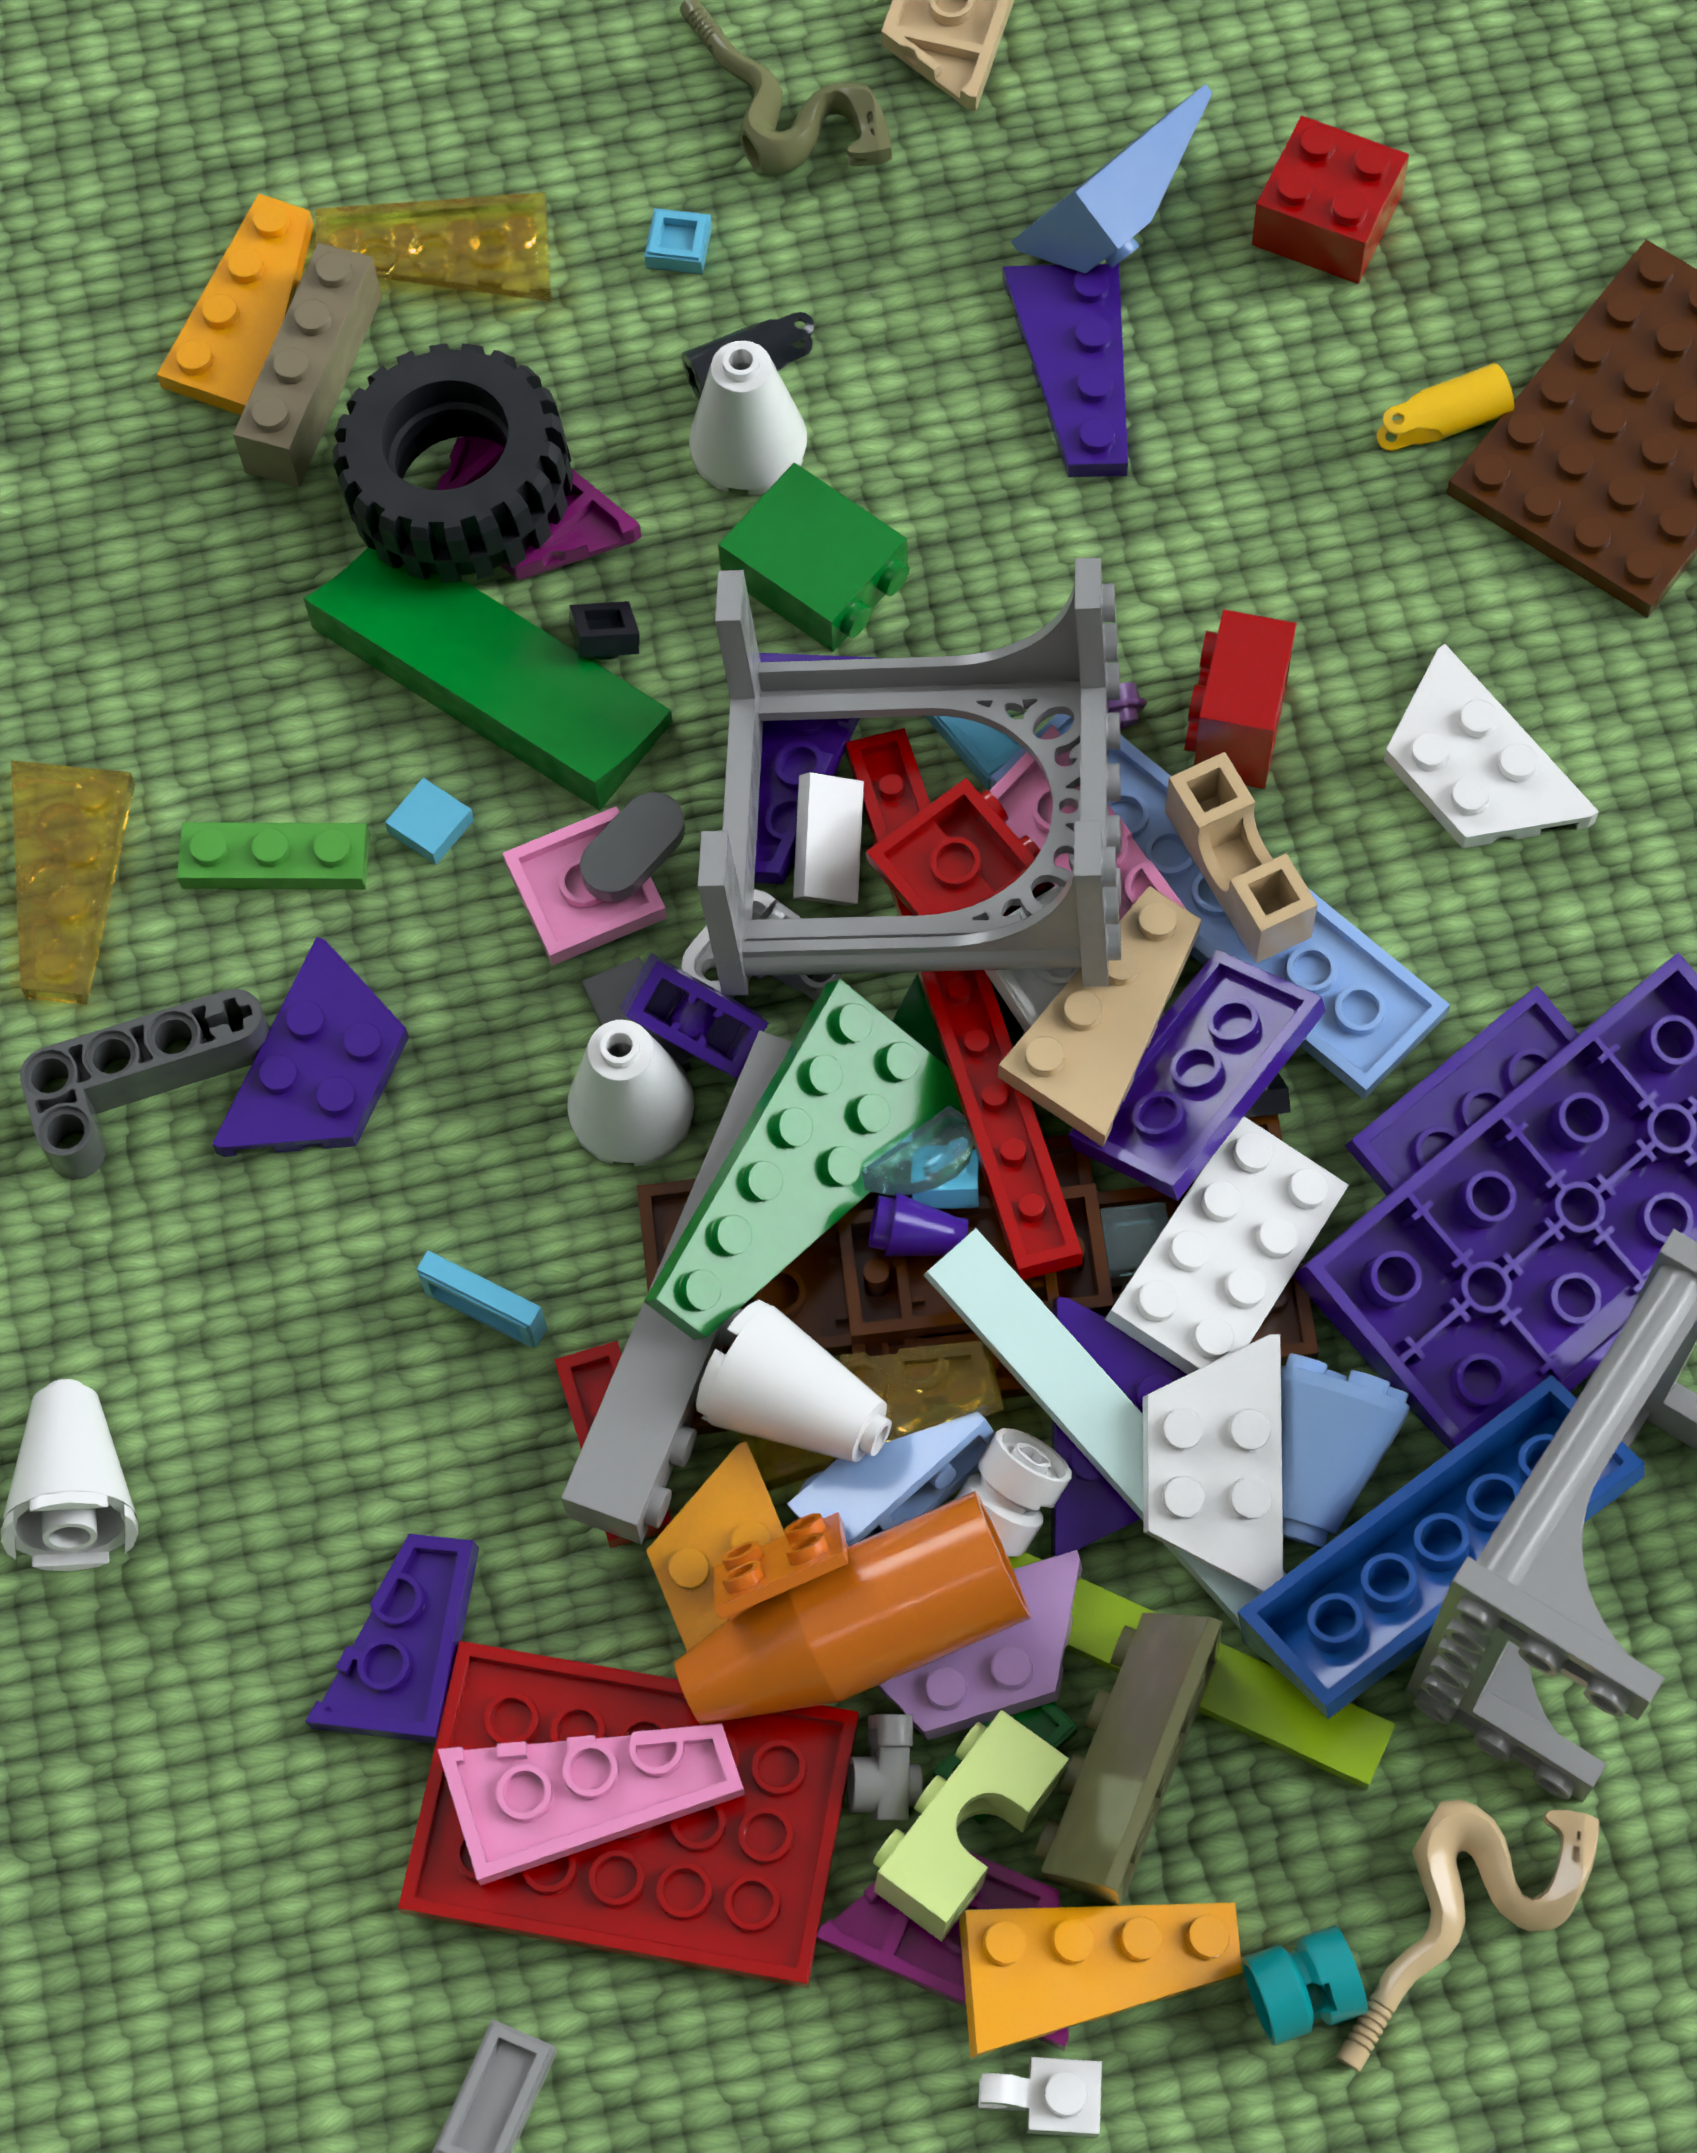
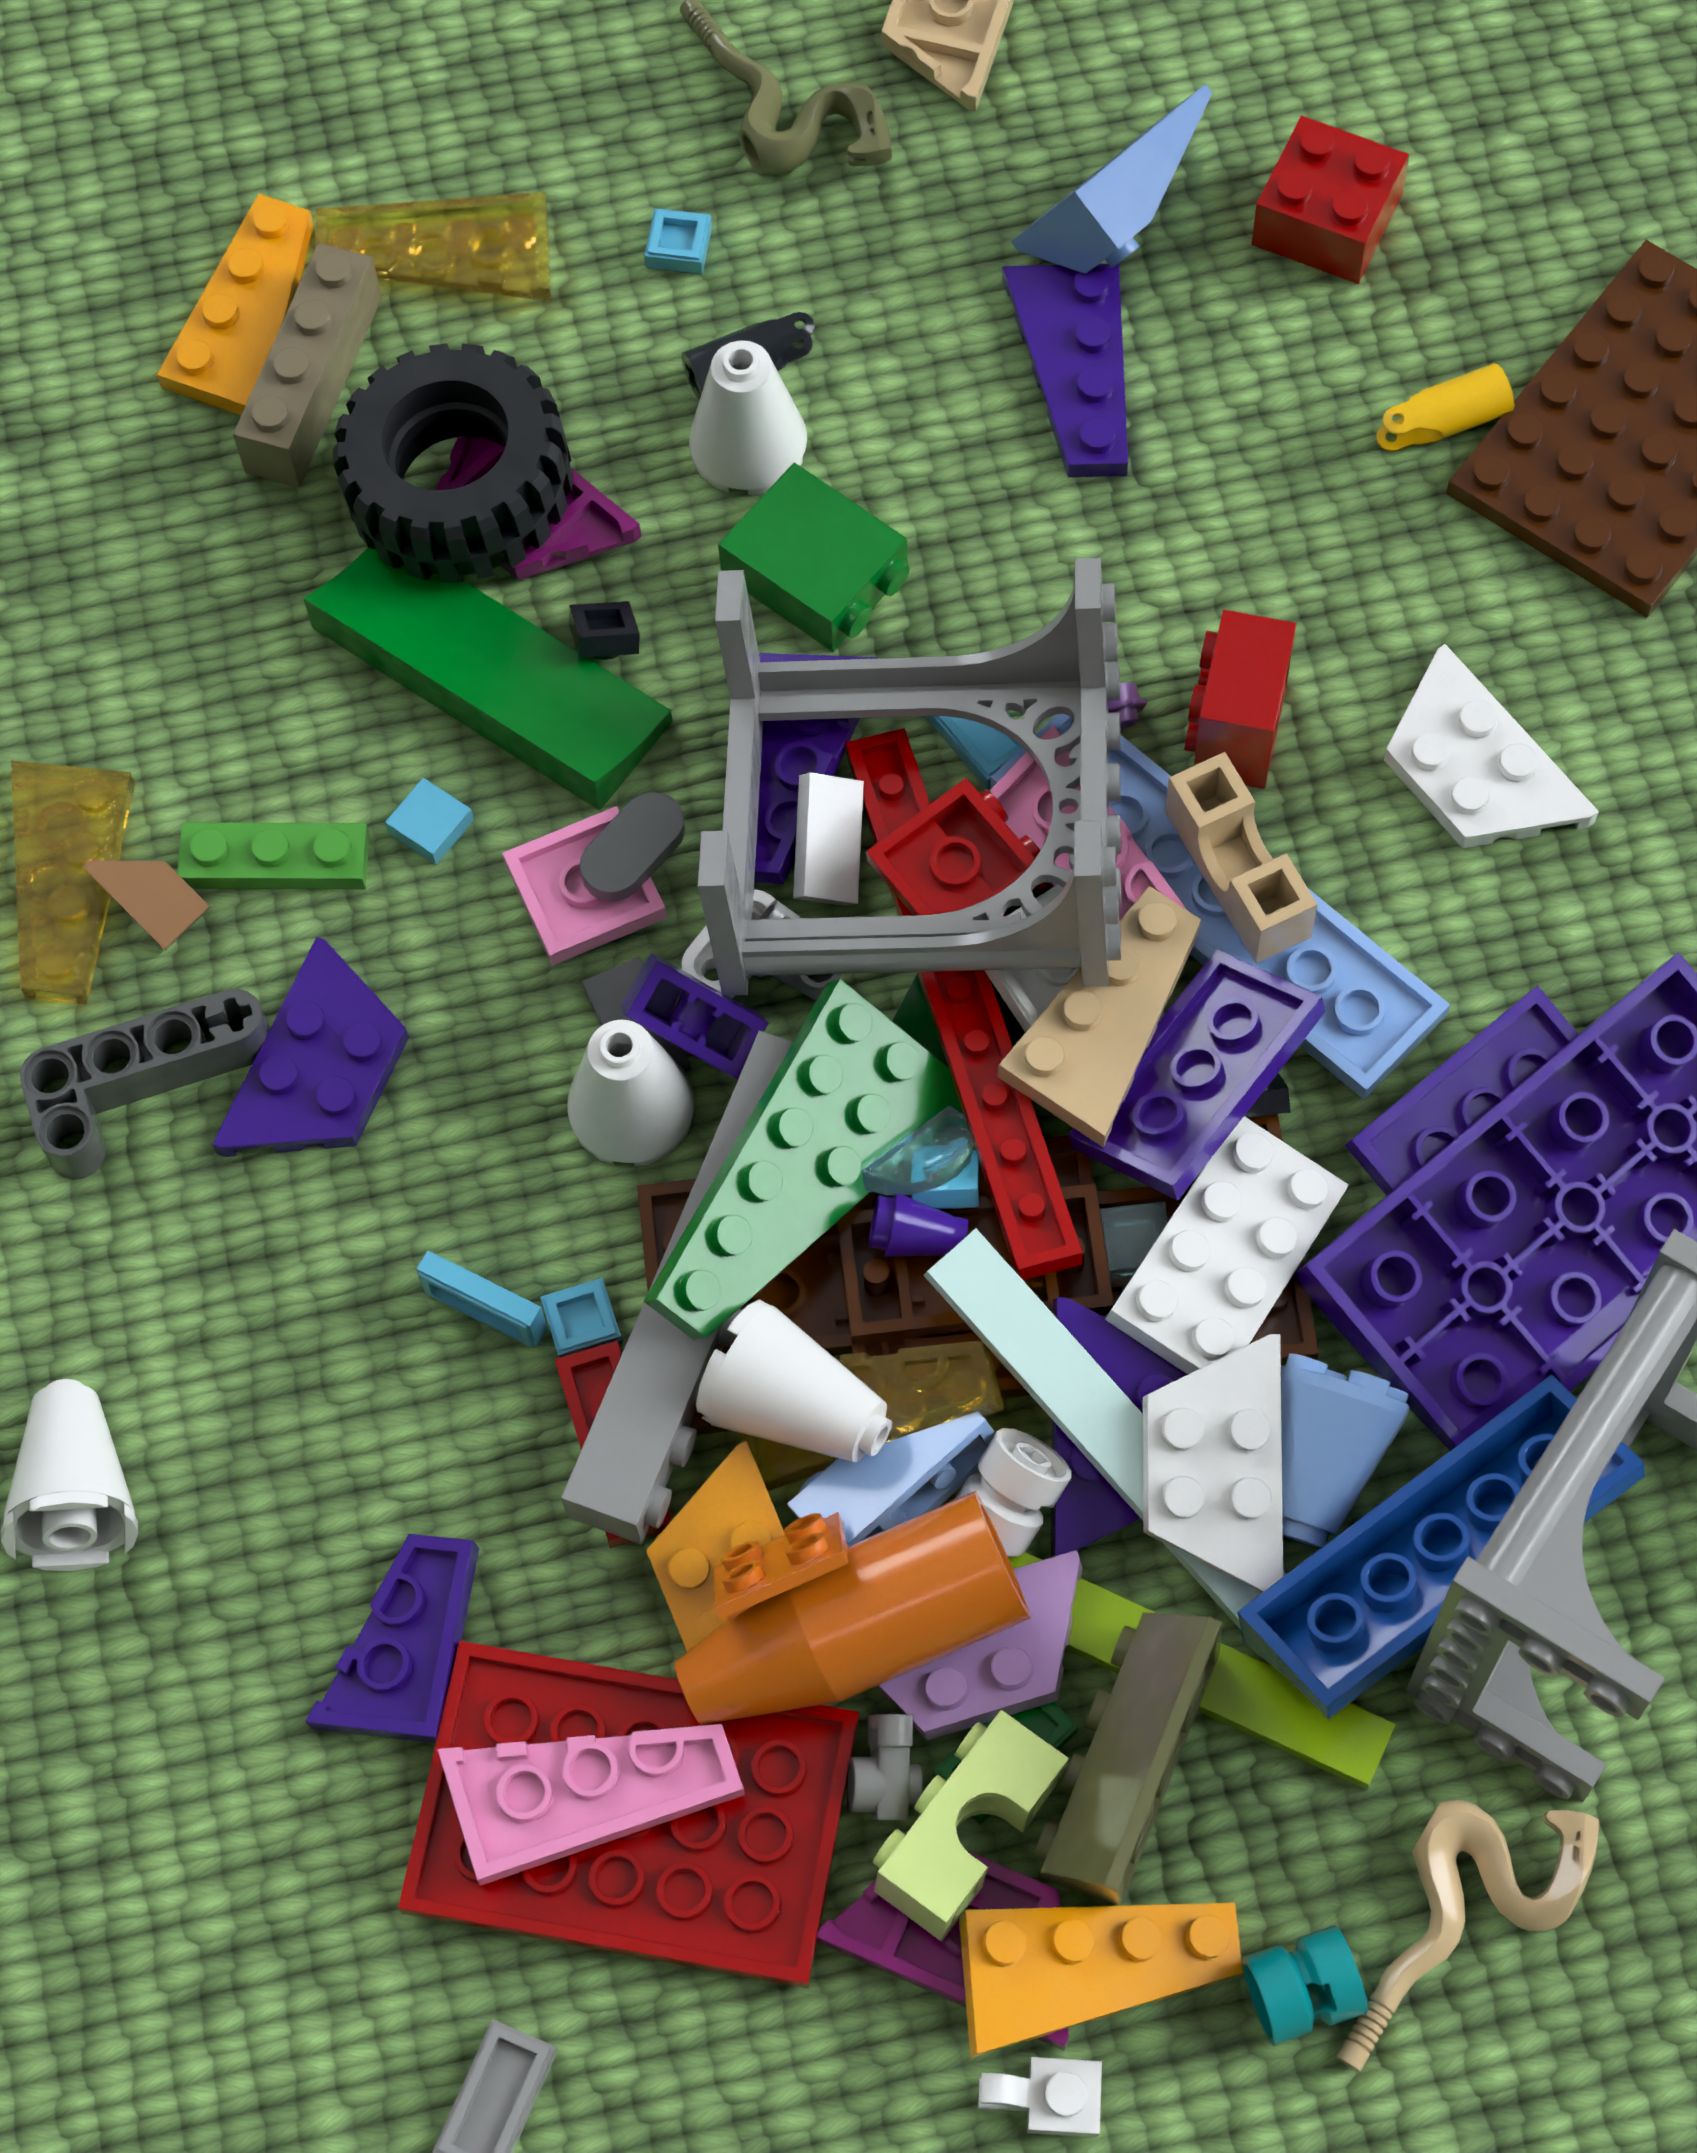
(151, 895): none -> medium nougat tile
(581, 1317): none -> medium azure tile

